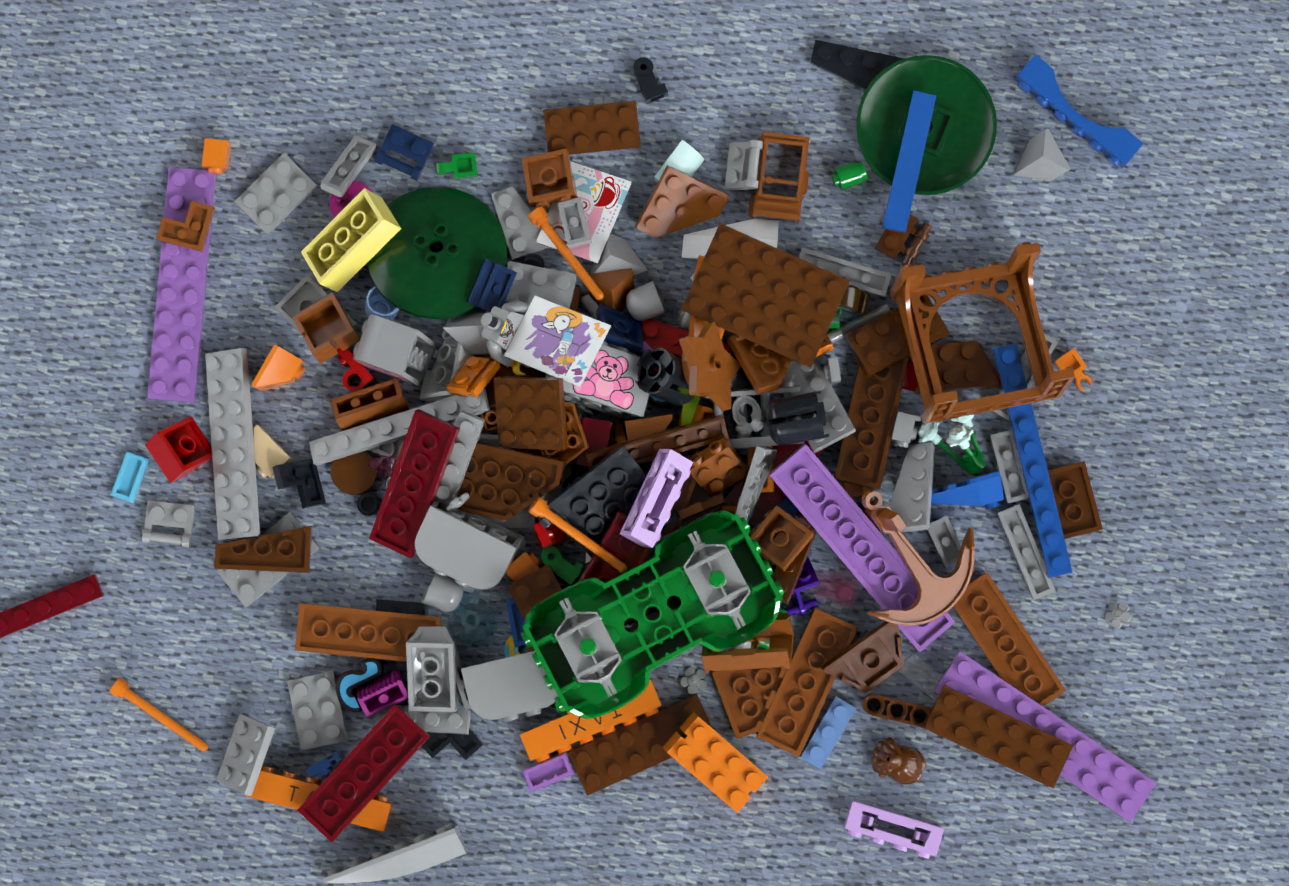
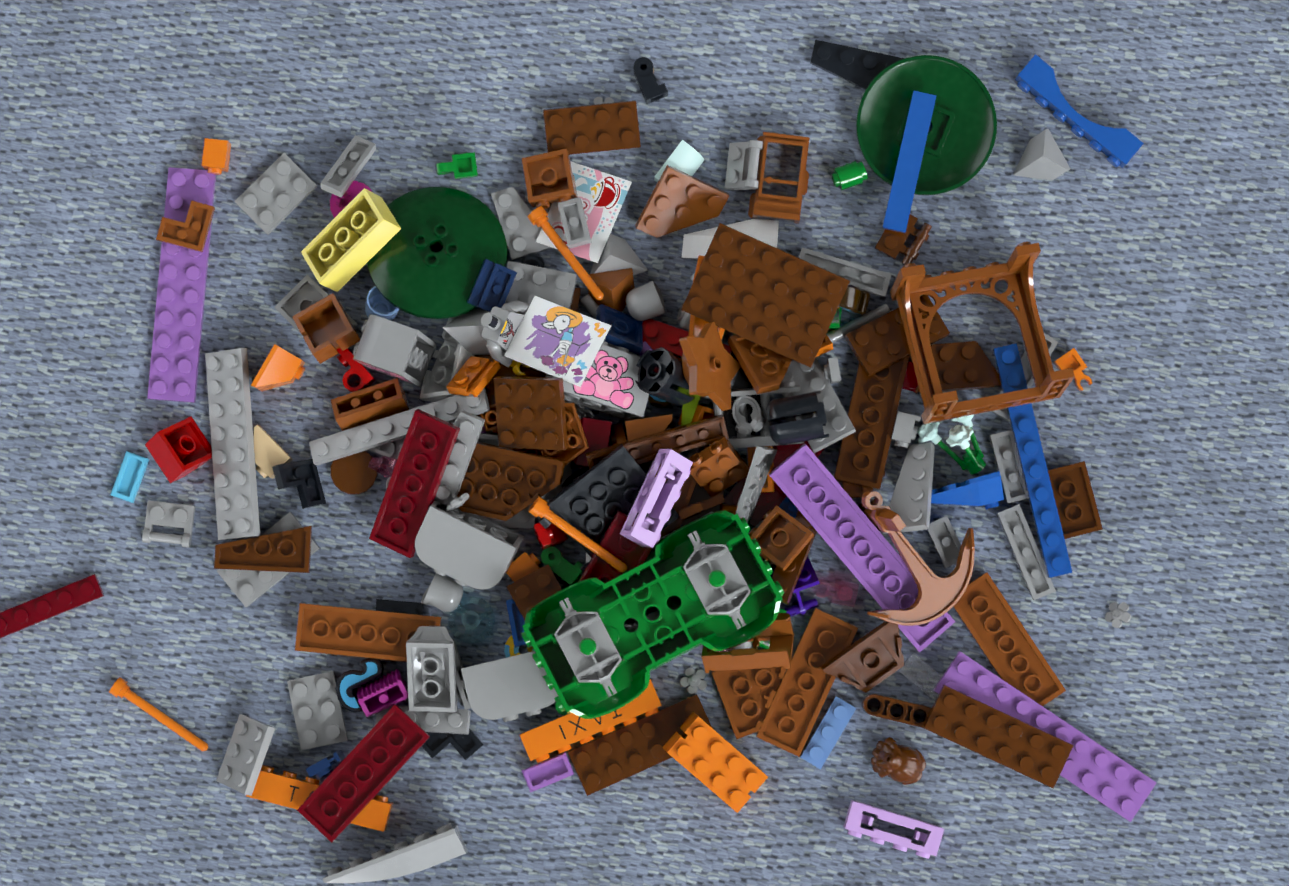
(368, 504): black plate -> none
(408, 146): dark blue plate -> none

